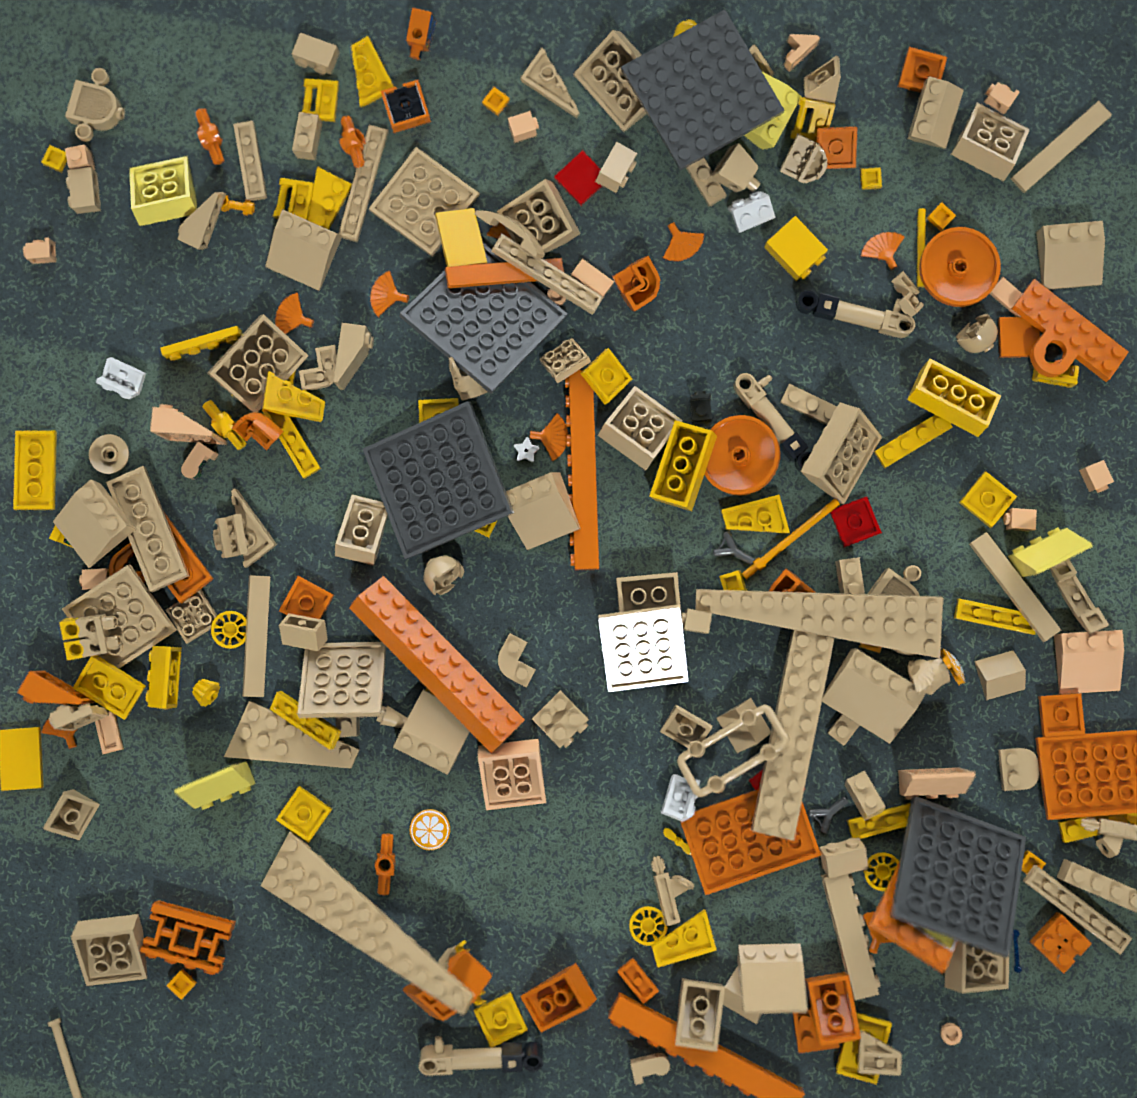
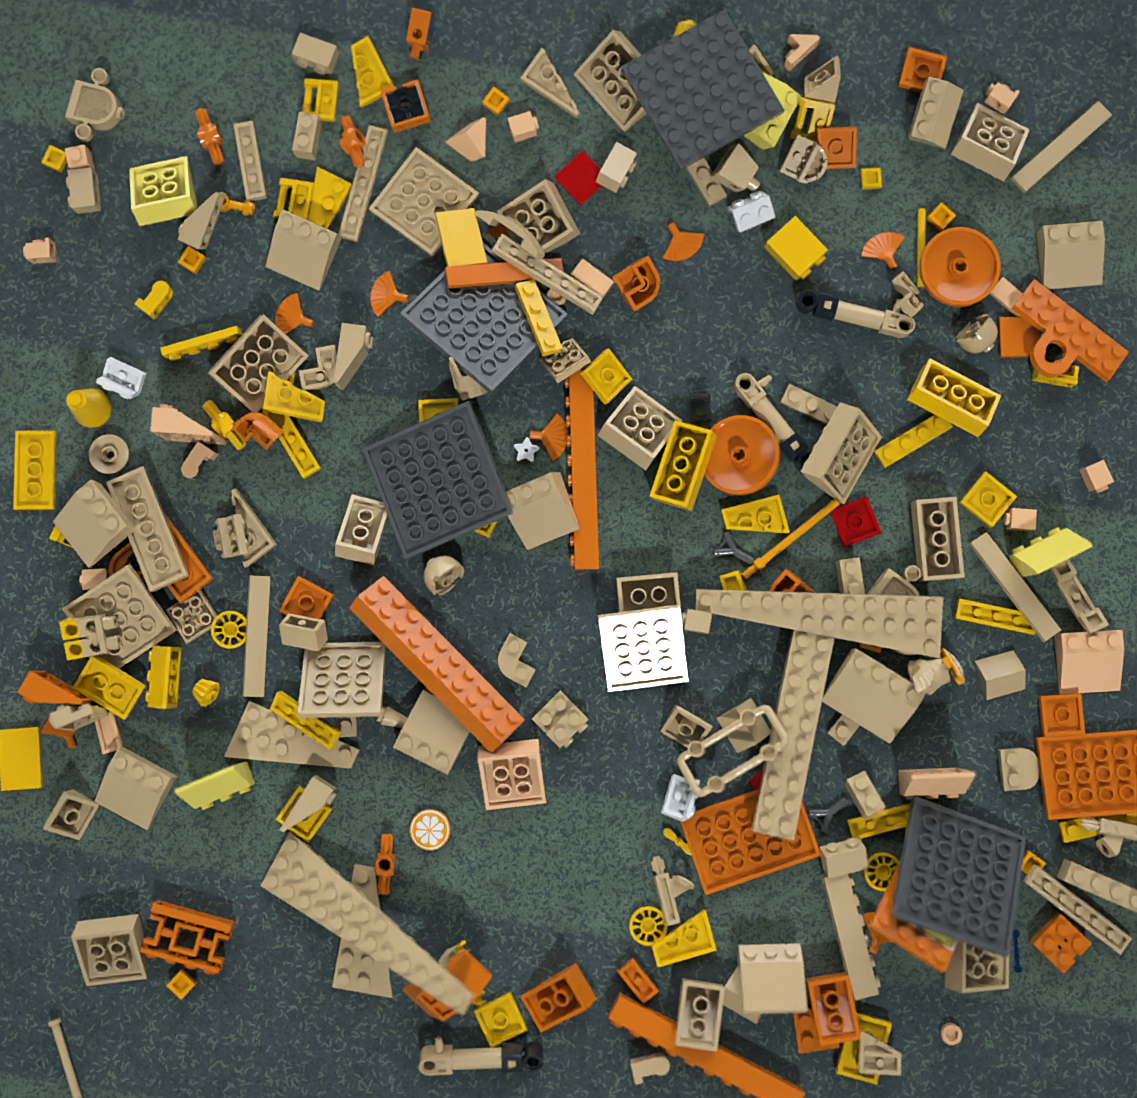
(89, 407): none -> yellow cone
(134, 787): none -> tan slope
(156, 300): none -> yellow leg
(192, 260): none -> light orange plate
(315, 796): none -> tan slope
(354, 967): none -> tan wing
(470, 140): none -> light nougat slope
(538, 317): none -> yellow plate
(937, 539): none -> tan brick

